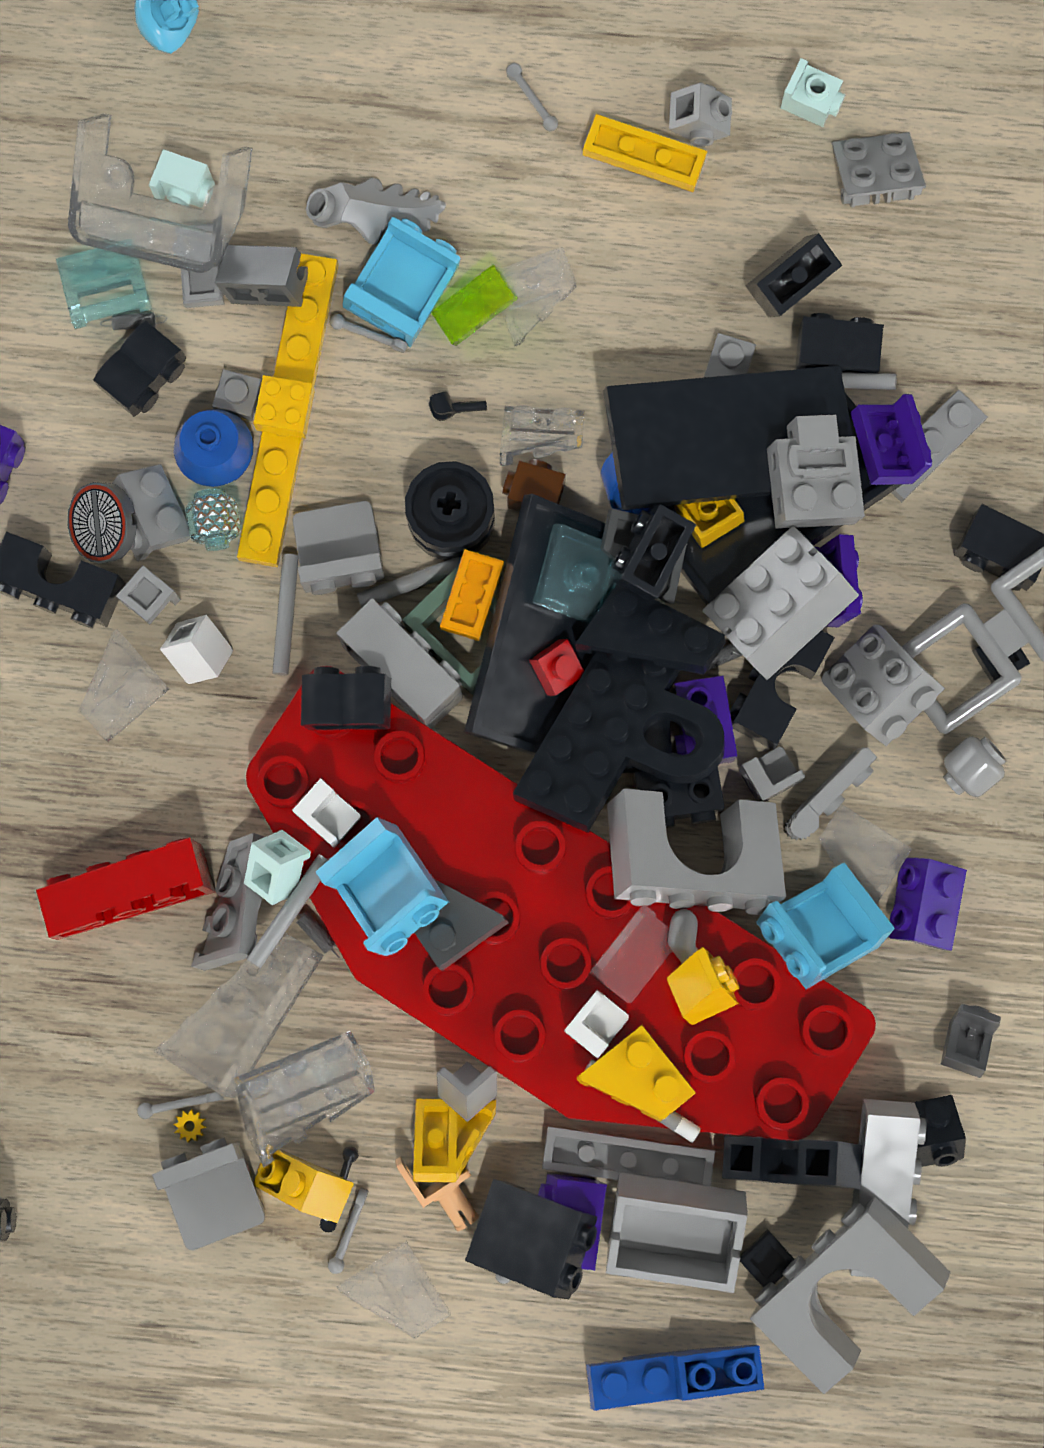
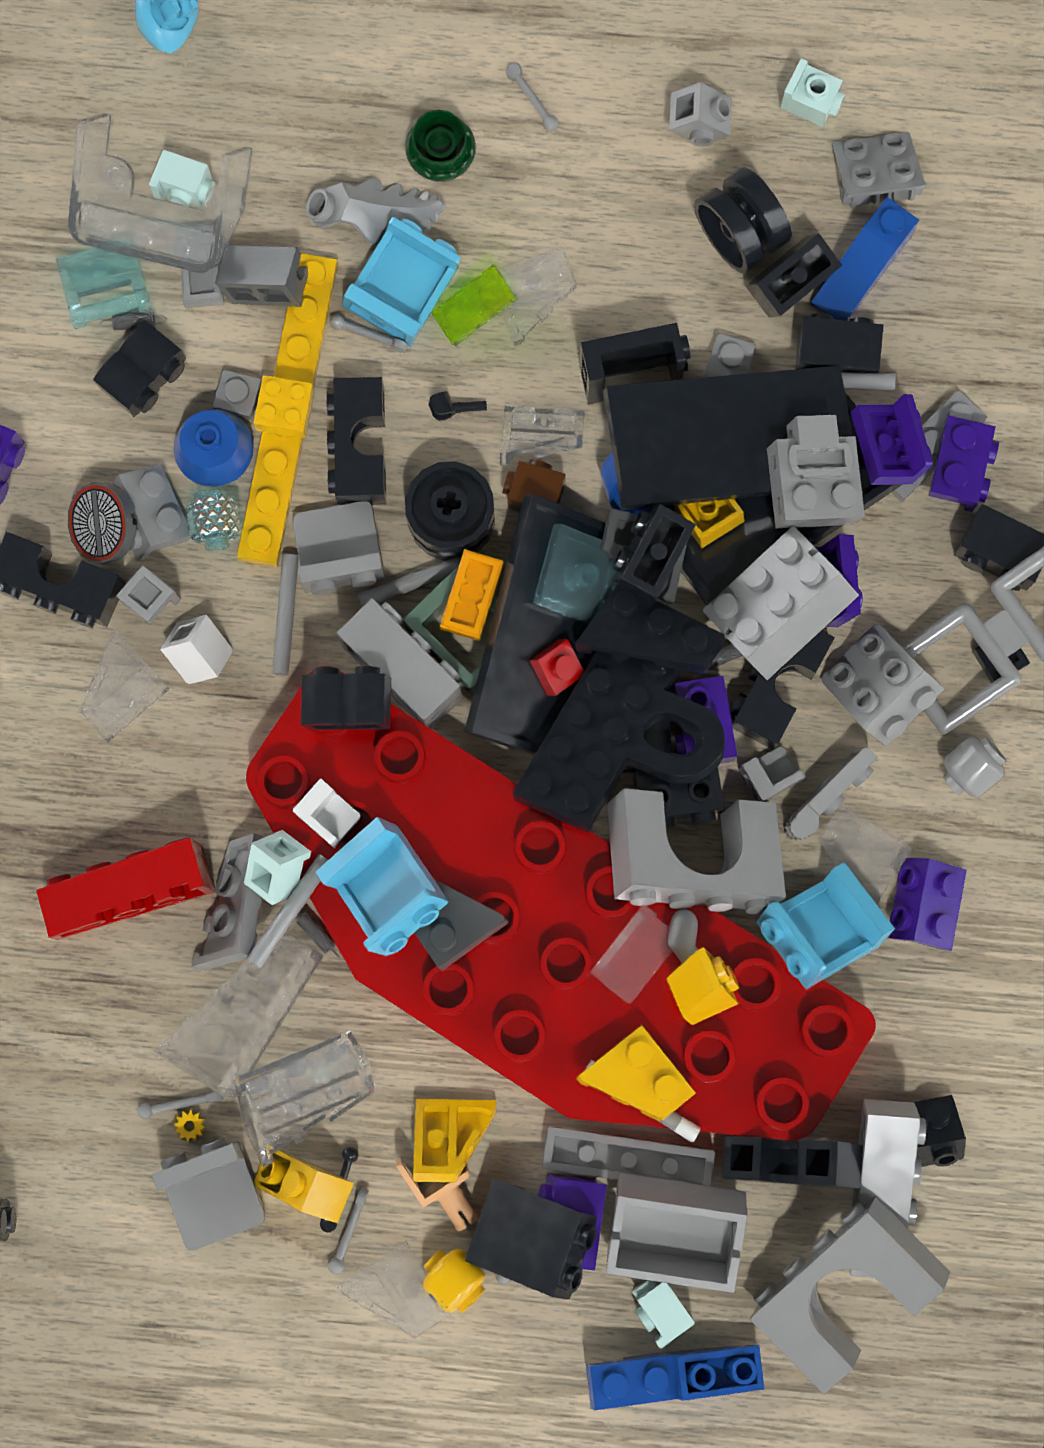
(356, 407): none -> black arch
(440, 146): none -> dark green piece
(453, 1281): none -> yellow head
(467, 1089): light grey panel -> none
(597, 1023): white panel -> none
(632, 353): none -> black panel
(644, 153): yellow plate -> none
(661, 1310): none -> light aqua brick
(743, 220): none -> black wheel
(766, 1259): black tile -> none
(866, 260): none -> blue slope
(963, 461): none -> dark purple bracket
(969, 1039): flat silver bracket -> none

